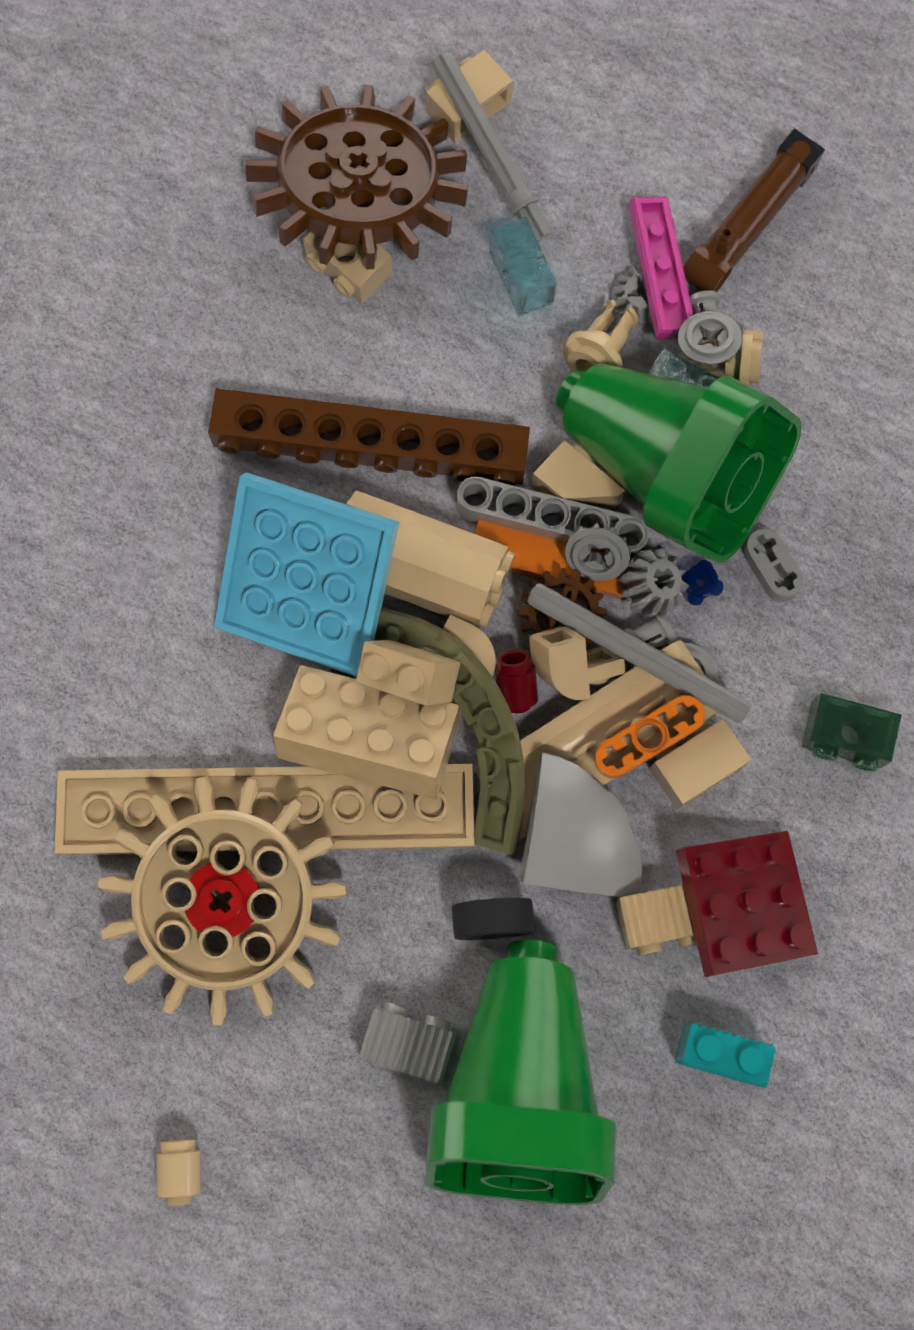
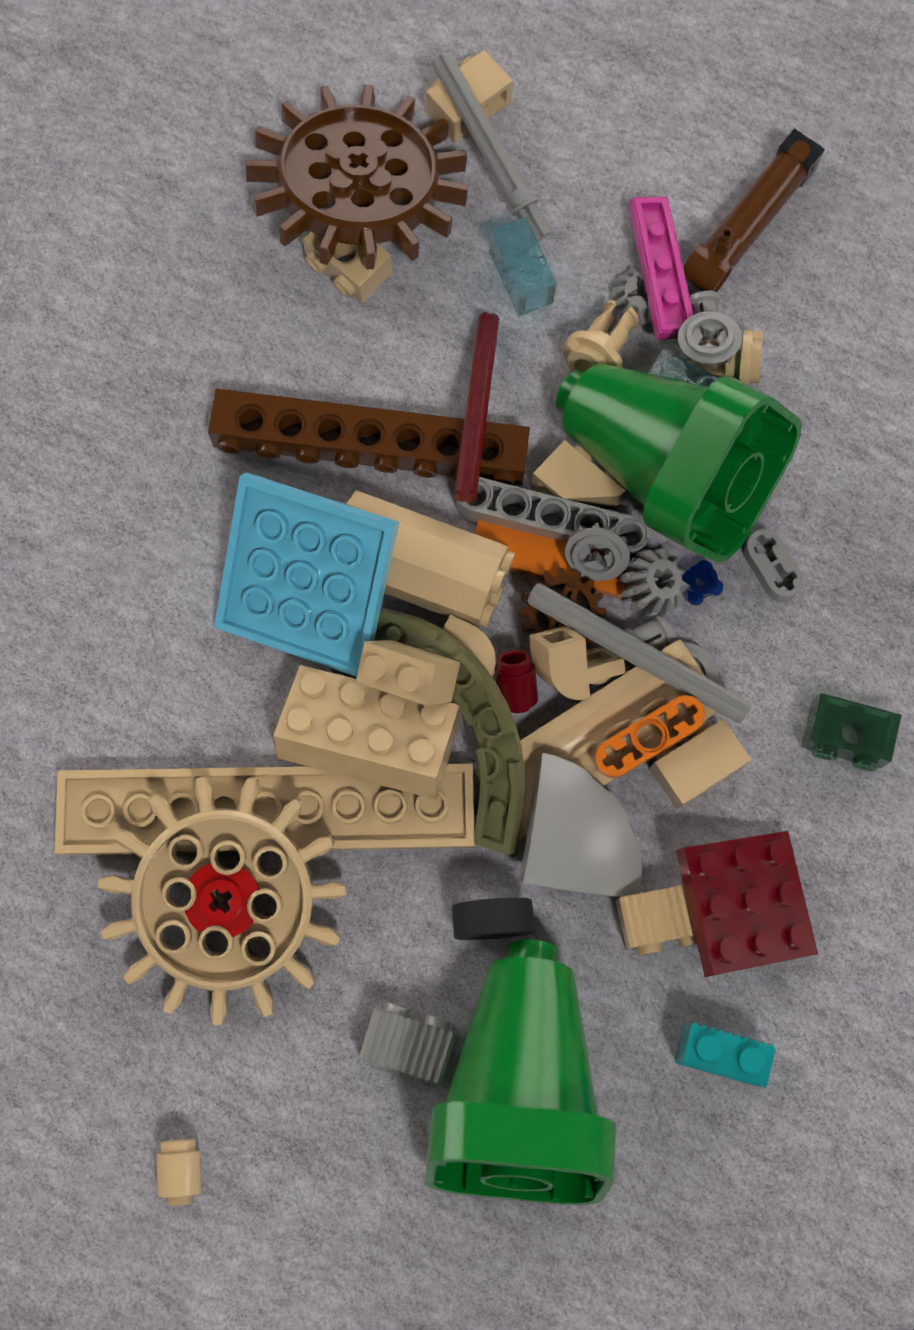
(476, 408): none -> dark red axle

